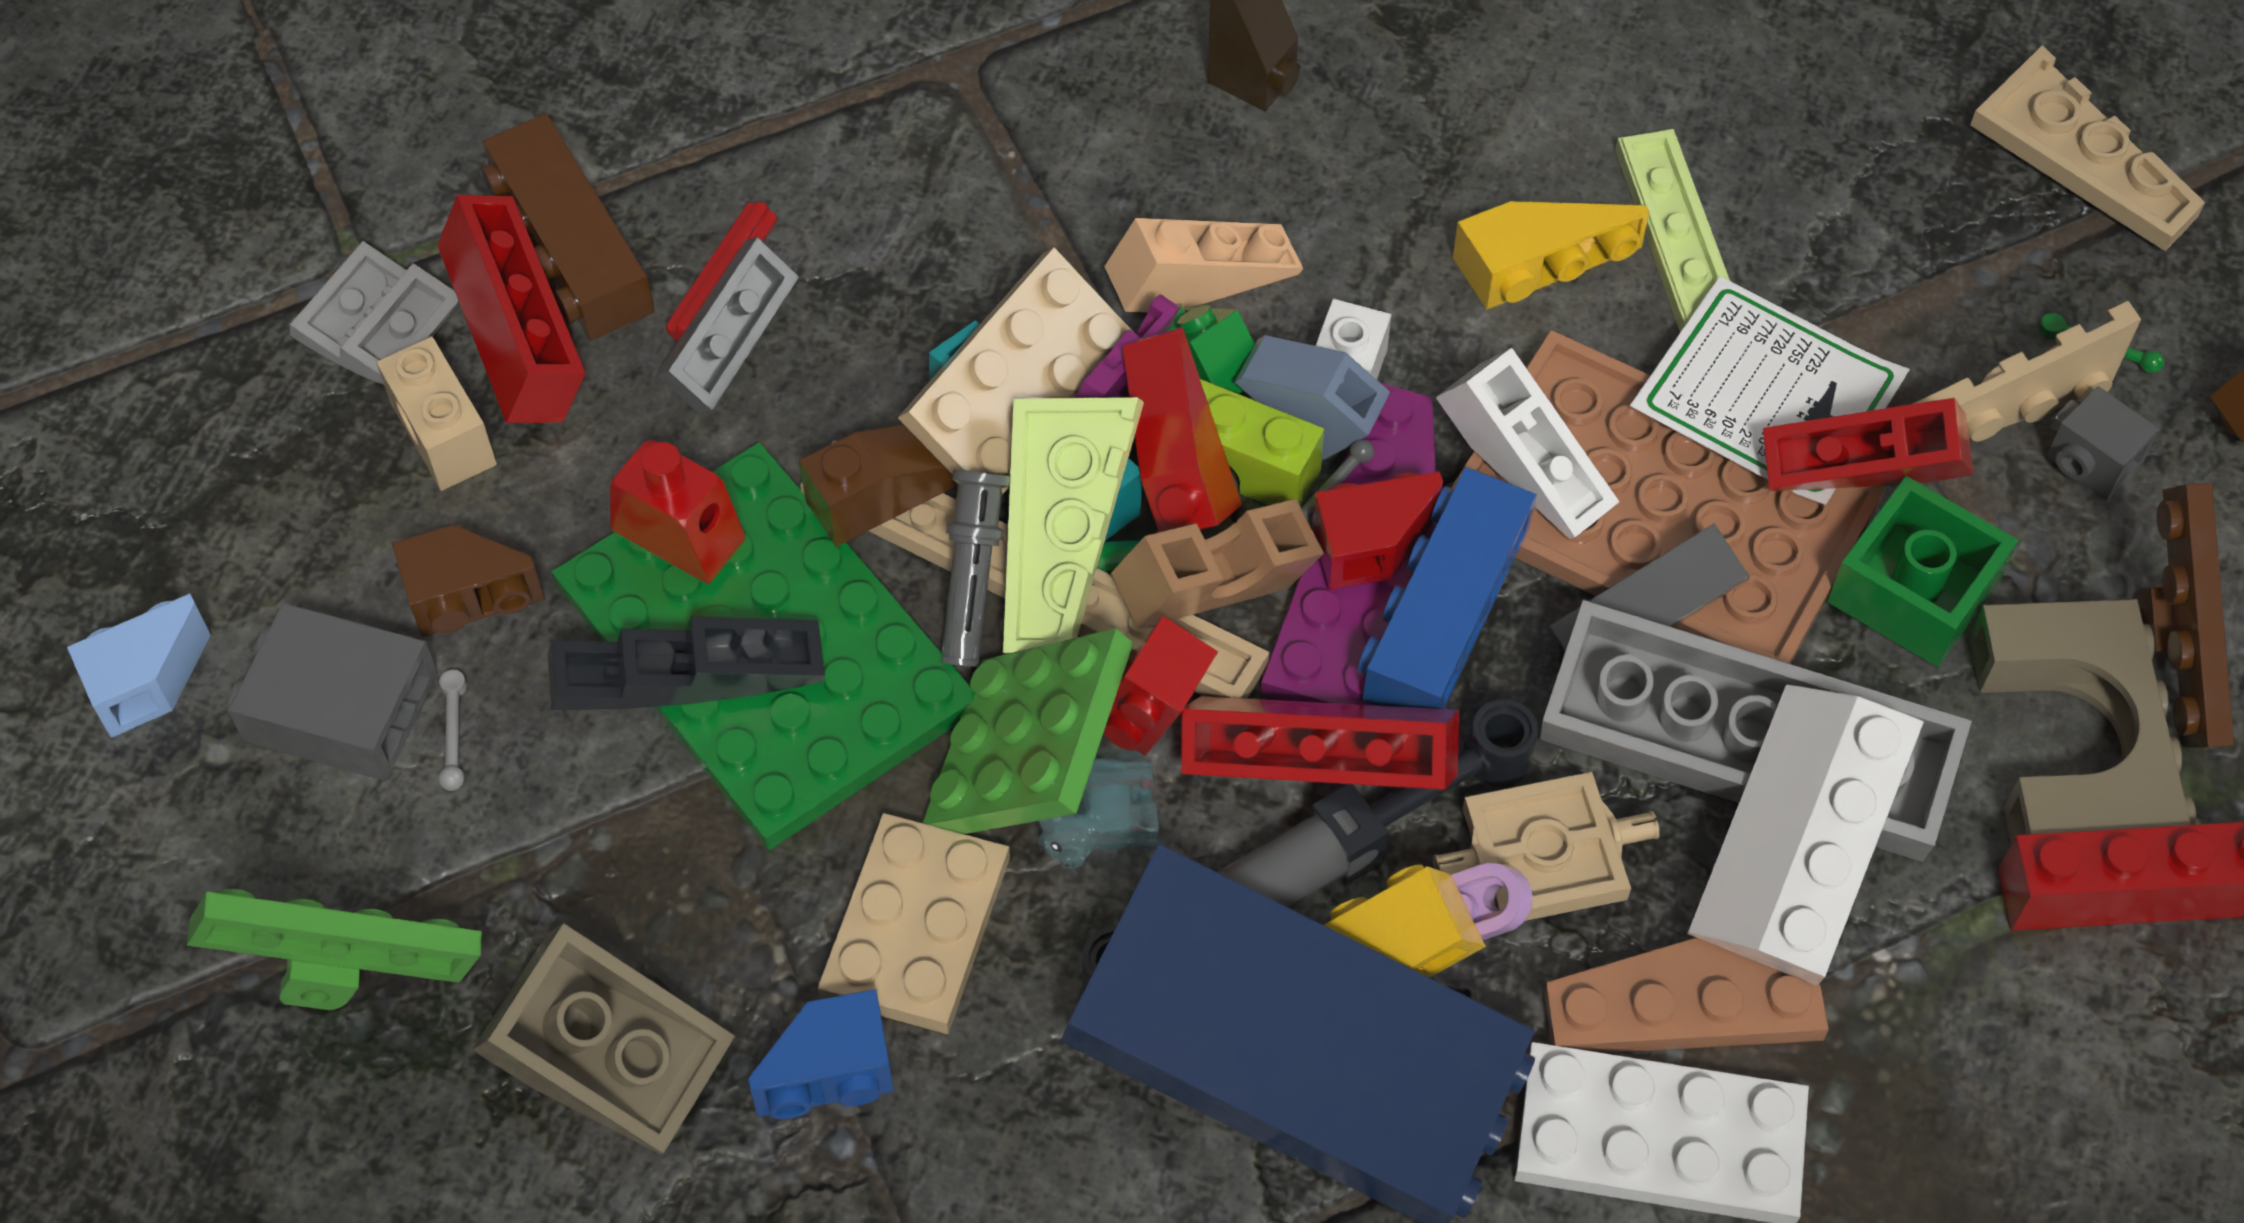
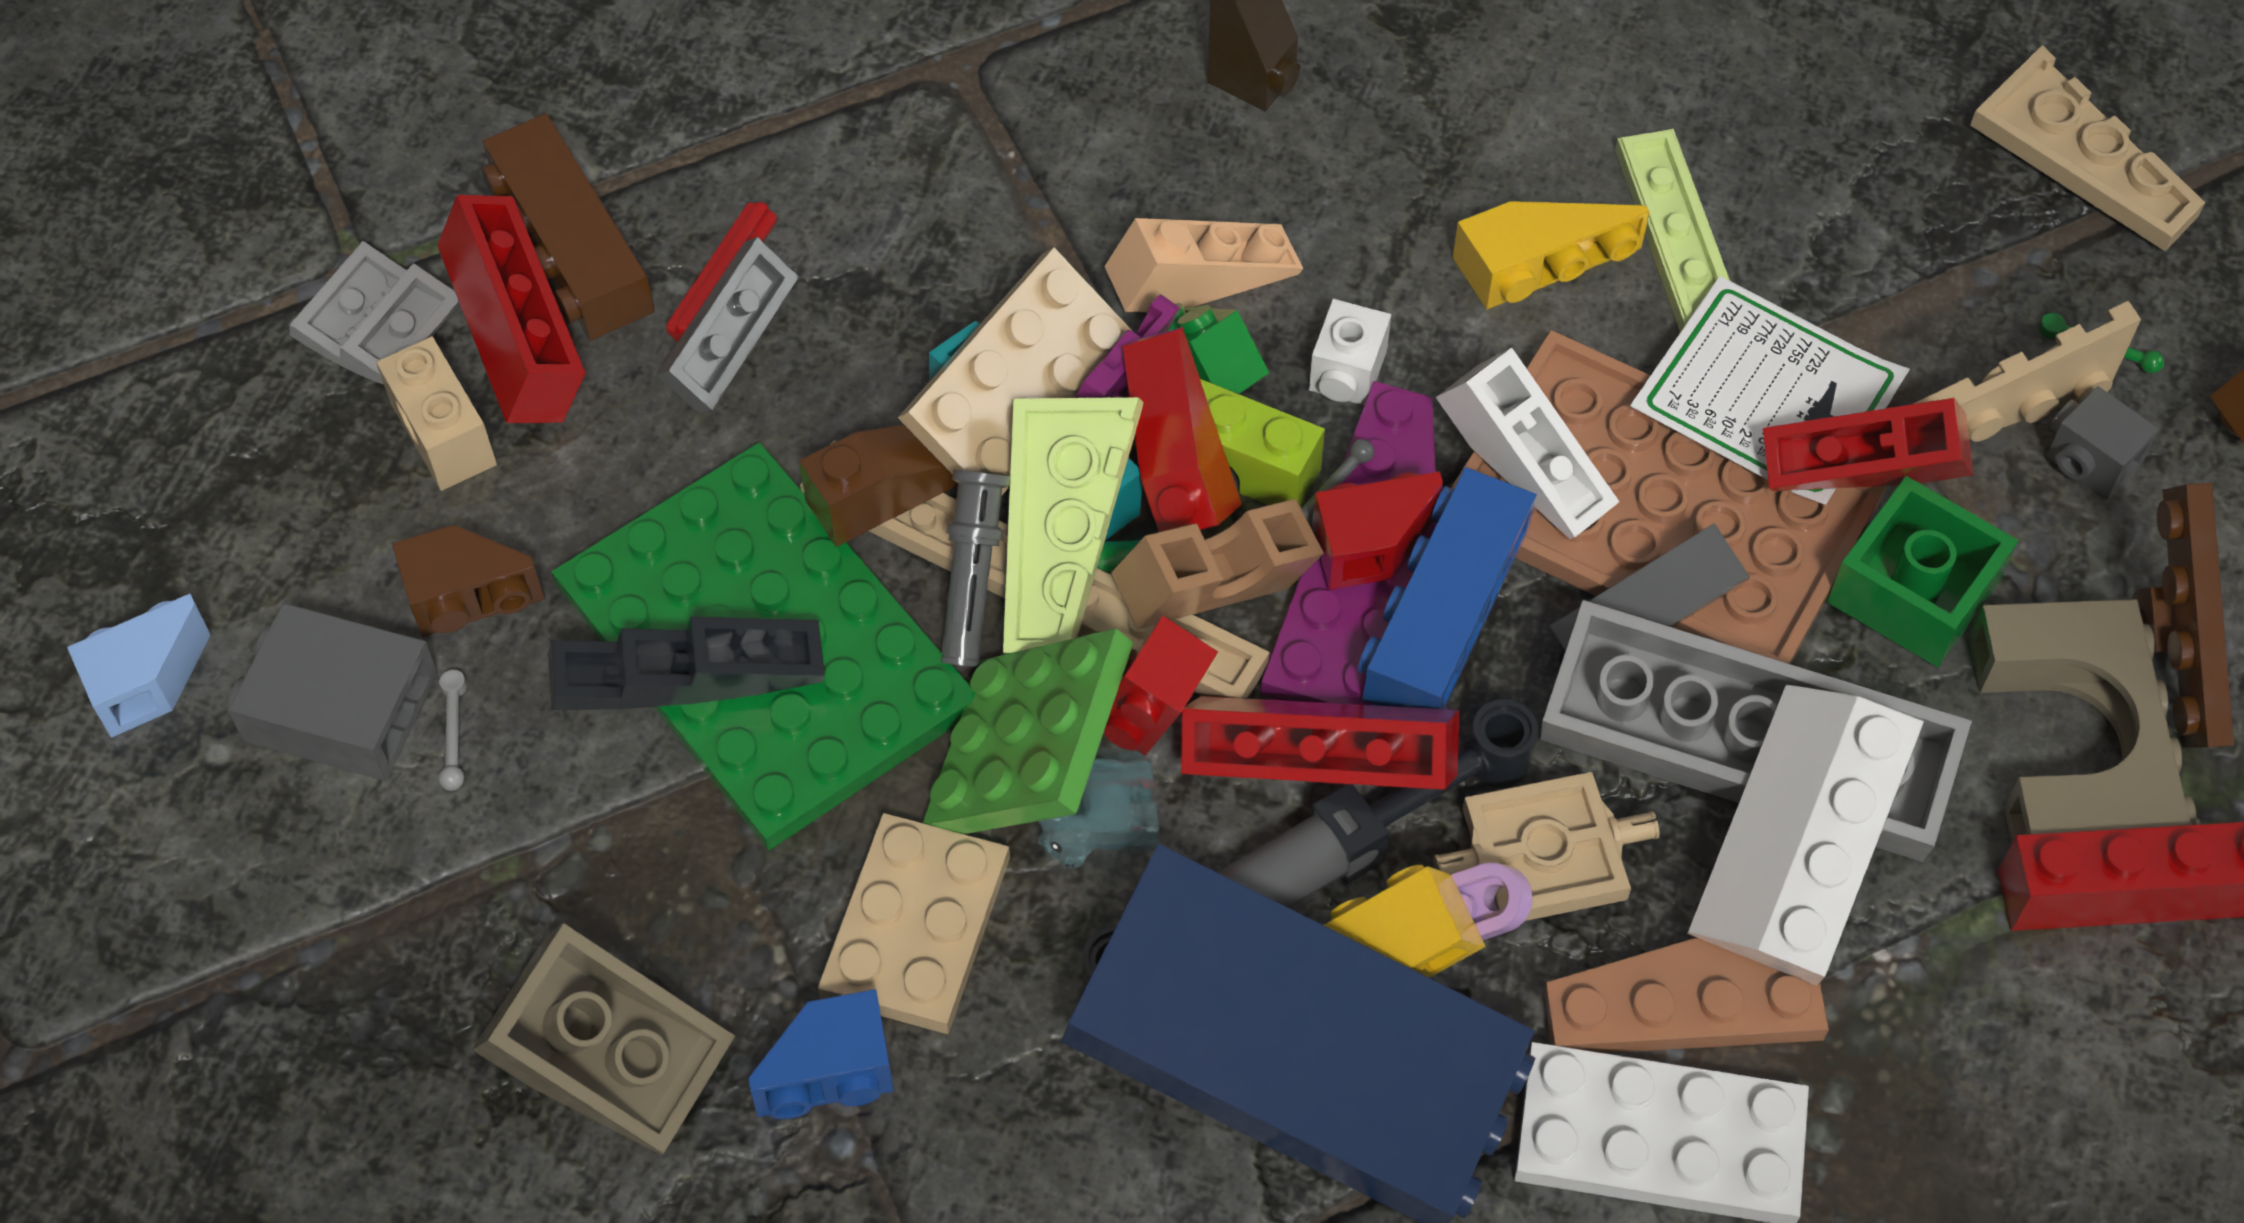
(330, 945): bright green plate -> none
(675, 510): red torso -> none
(1316, 387): sand blue slope -> none

